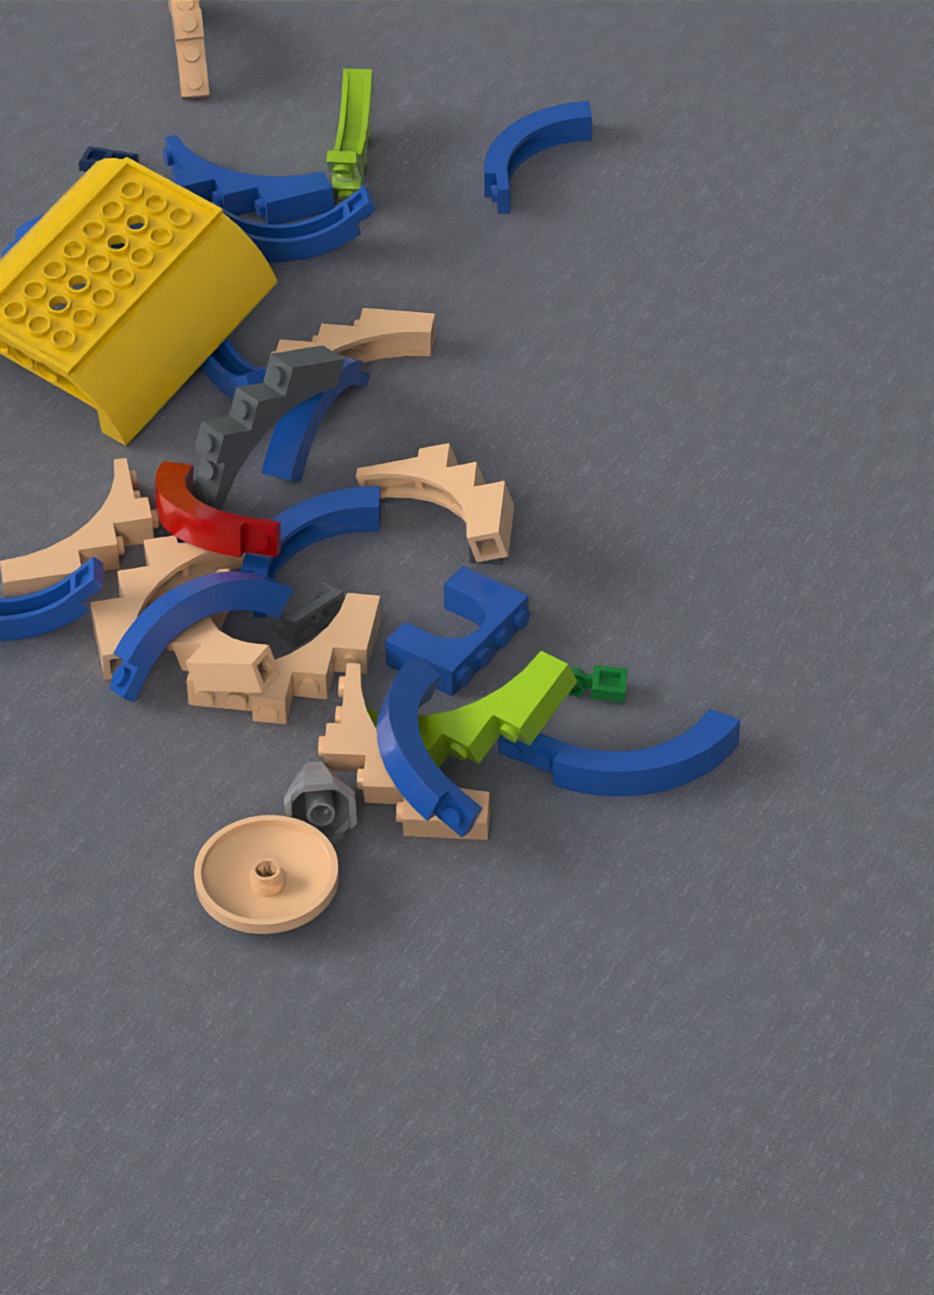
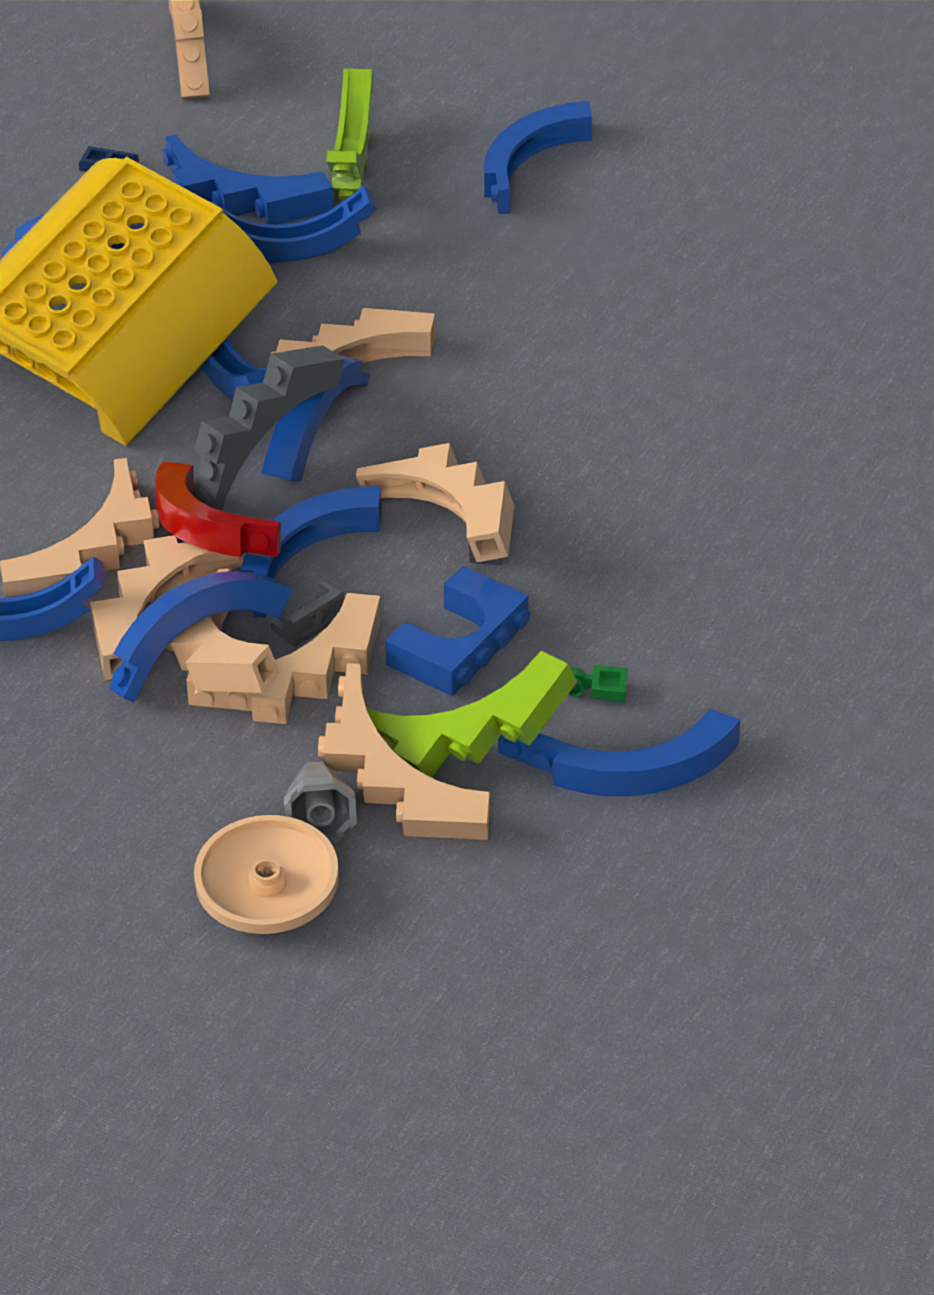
(407, 758): blue arch -> none

